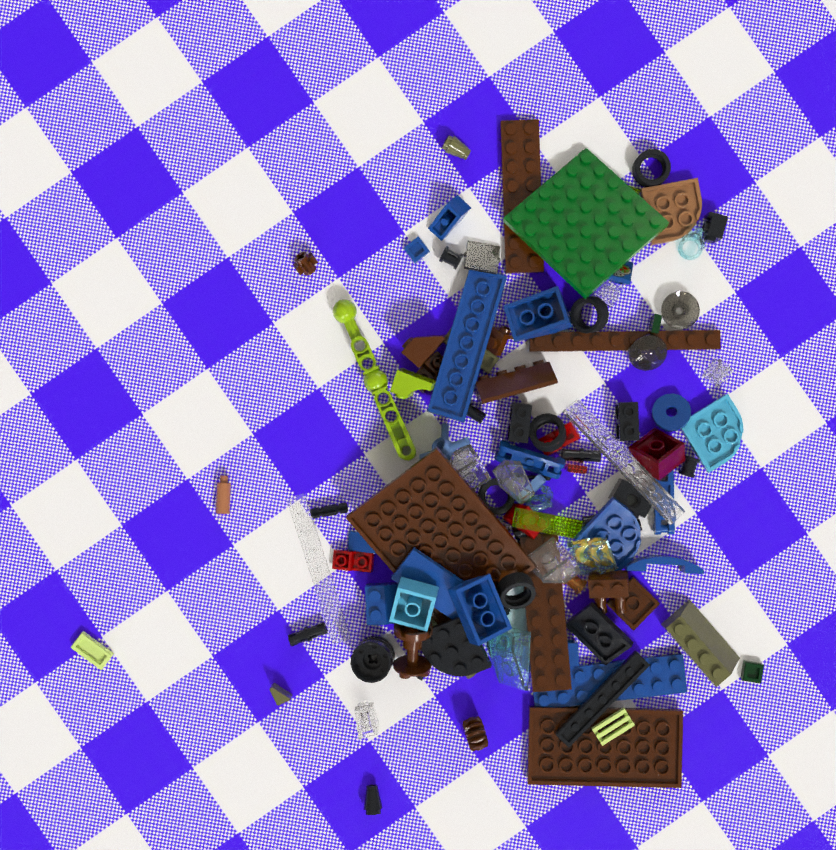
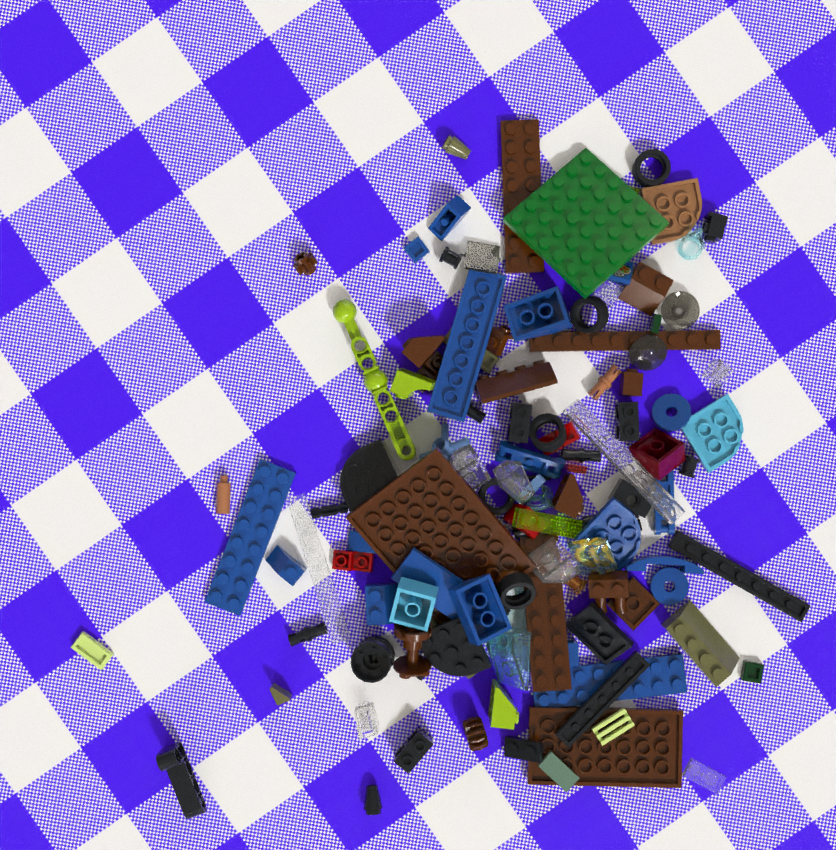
(183, 780): none -> black beam
(250, 537): none -> blue plate
(285, 565): none -> blue slope
(365, 474): none -> black plate
(413, 749): none -> black brick
(501, 708): none -> lime slope
(523, 749): none -> black plate
(558, 771): none -> sand green tile
(568, 497): none -> reddish brown slope
(604, 382): none -> nougat pin
(631, 383): none -> reddish brown brick
(645, 289): none -> reddish brown slope
(679, 590): none -> blue tile
(704, 776): none -> clear plate
(738, 576): none -> black tile

